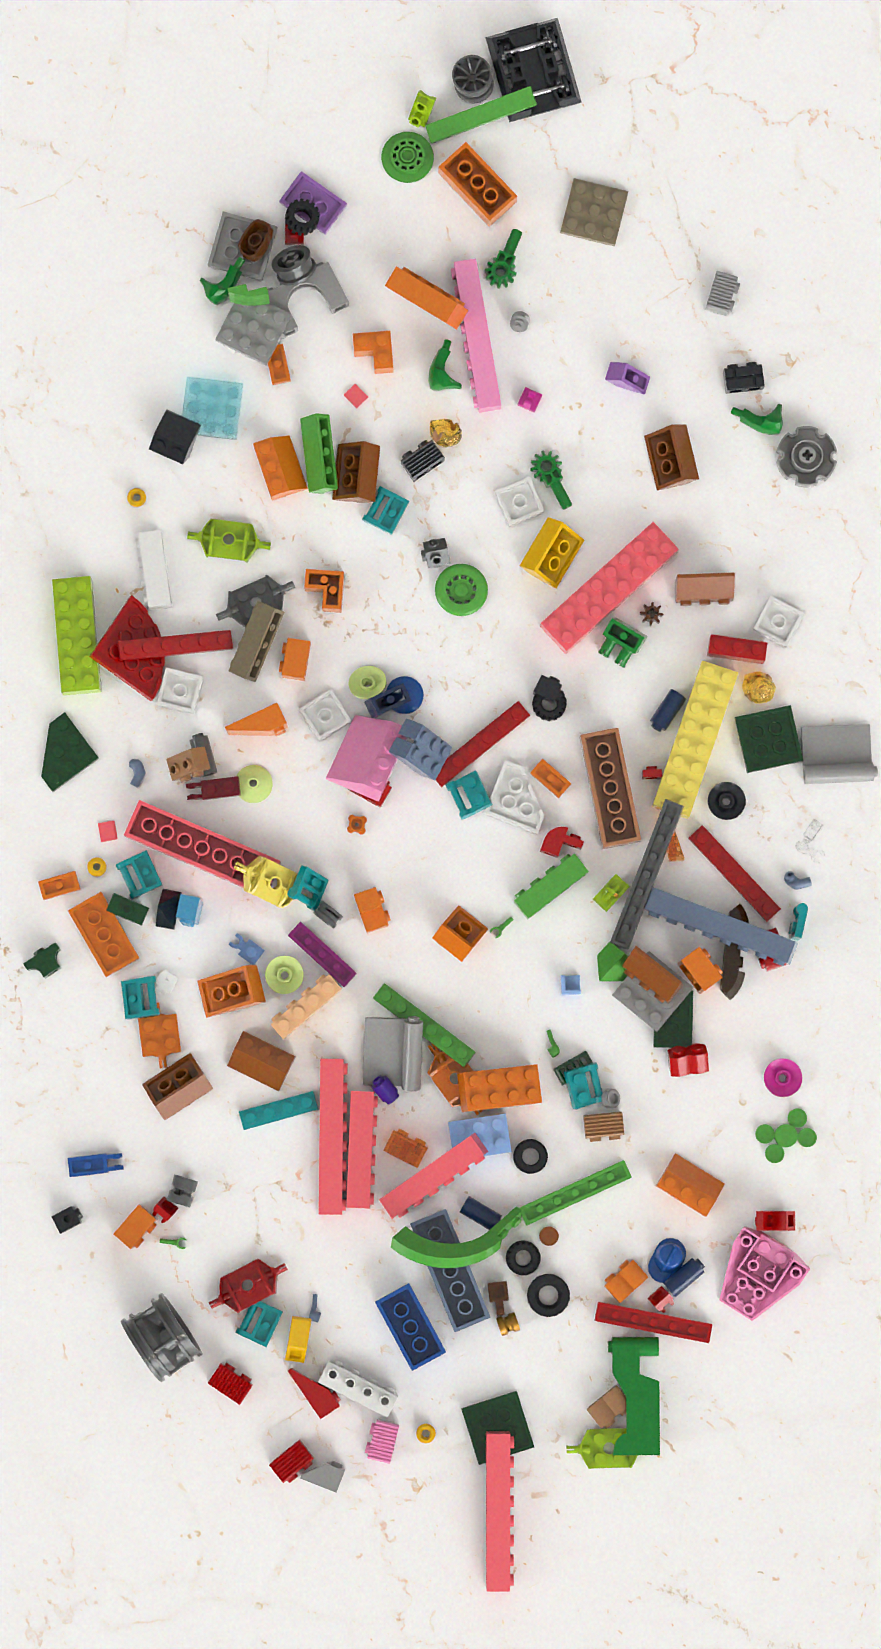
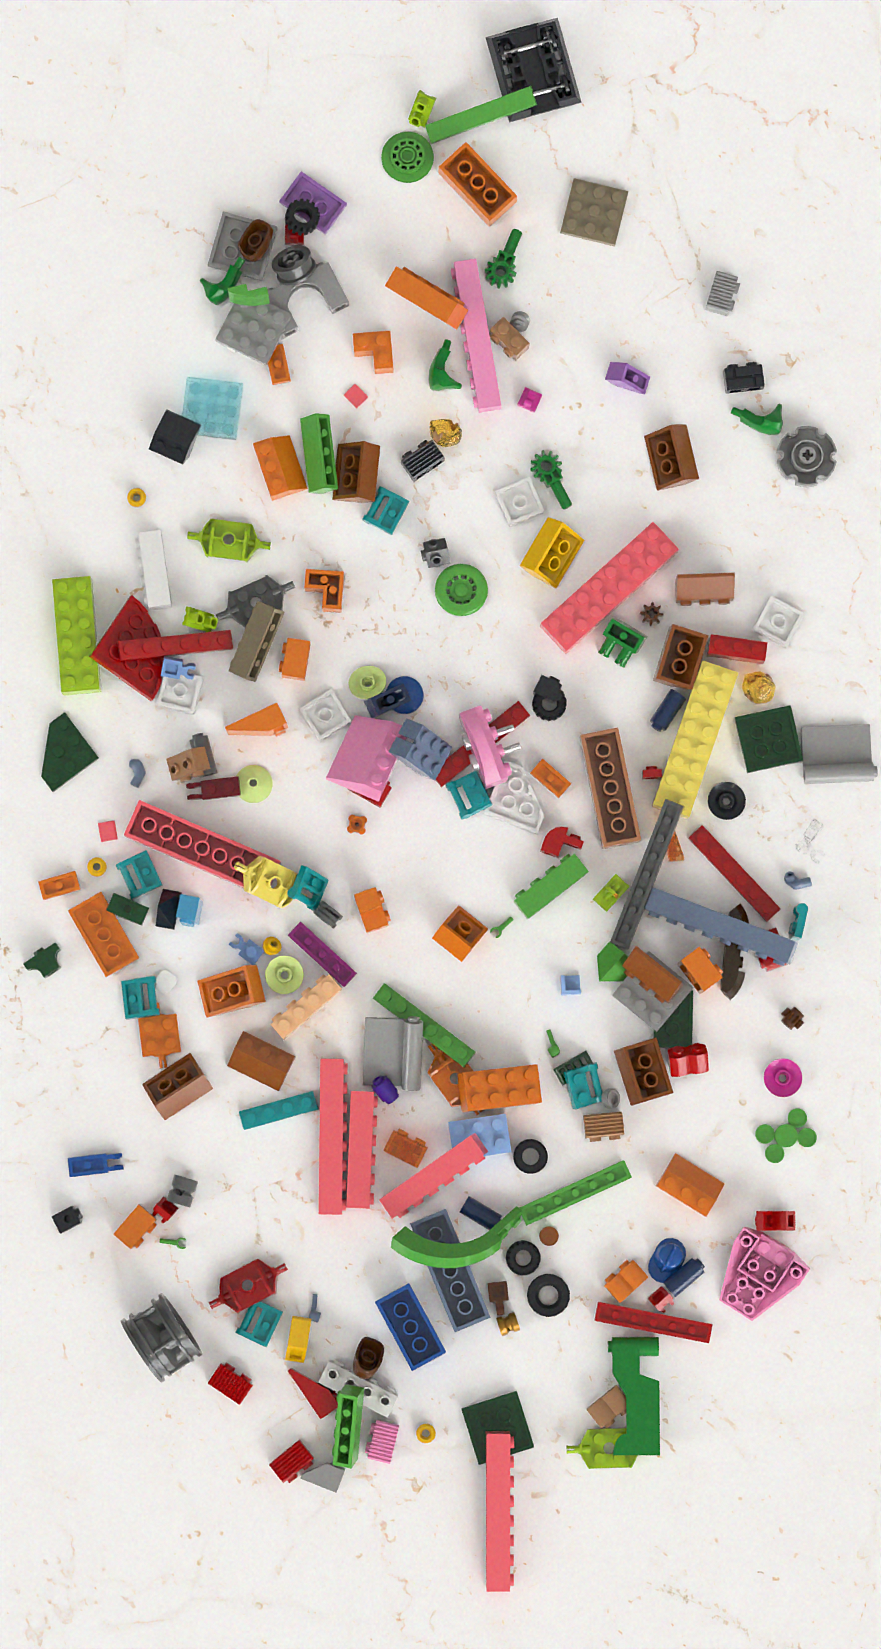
(174, 667): none -> medium blue plate
(199, 620): none -> lime hips
(268, 948): none -> yellow plate
(348, 1426): none -> bright green brick
(368, 1357): none -> reddish brown piece
(473, 79): dark grey wheel -> none
(480, 740): none -> bright pink piece
(511, 341): none -> medium nougat brick
(643, 1071): none -> dark orange slope
(680, 657): none -> dark orange slope
(792, 1018): none -> reddish brown gear

